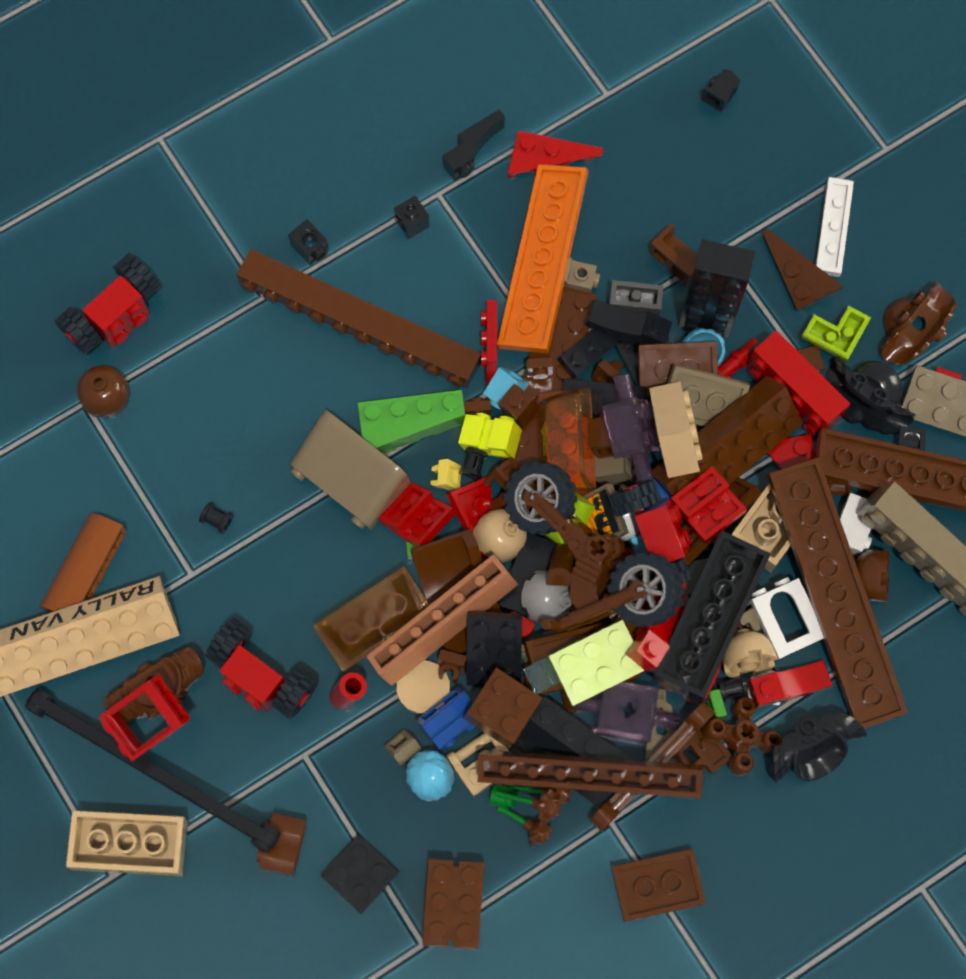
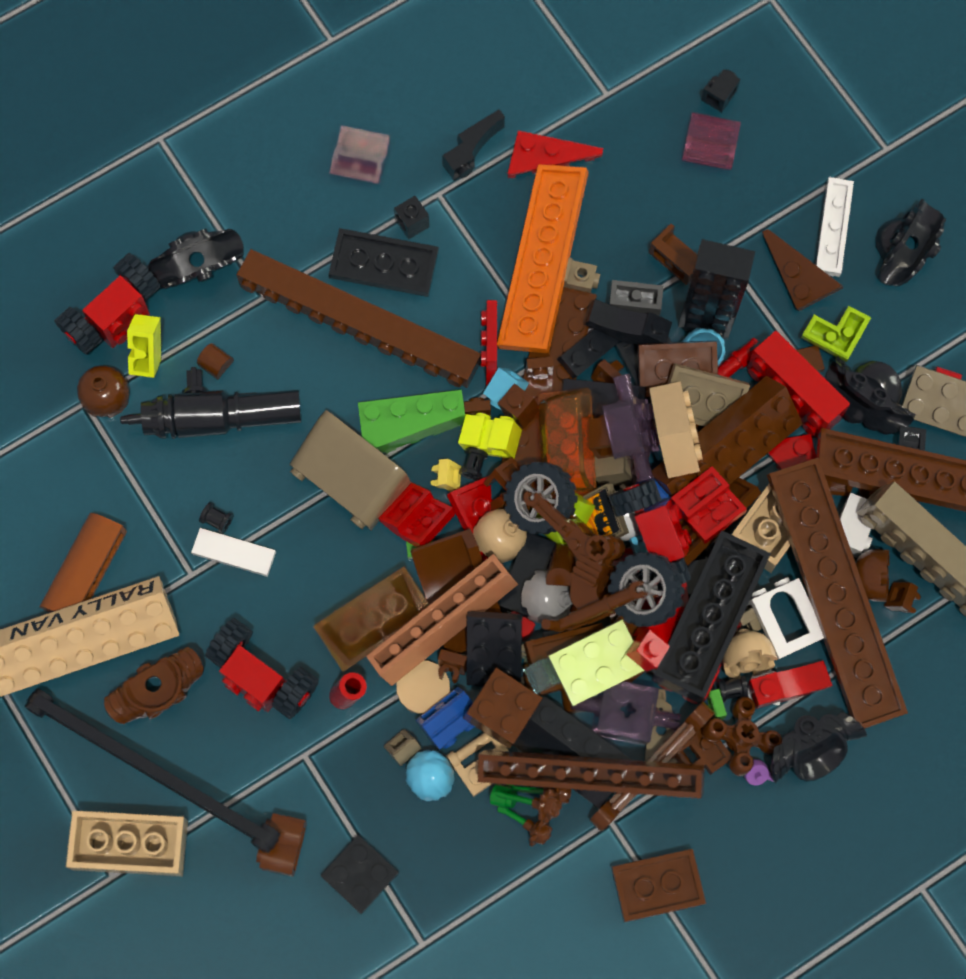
(145, 345): none -> neon yellow brick
(166, 704): red window -> none
(213, 412): none -> black piece
(214, 360): none -> reddish brown brick
(217, 247): none -> black piece
(233, 552): none -> white tile
(308, 232): black brick -> none
(360, 154): none -> slope
(383, 262): none -> black plate
(453, 904): reddish brown piece -> none
(711, 141): none -> clear pink slope
(758, 774): none -> medium lavender piece
(899, 261): none -> black piece
(902, 596): none -> reddish brown tile
(903, 340): reddish brown piece -> none

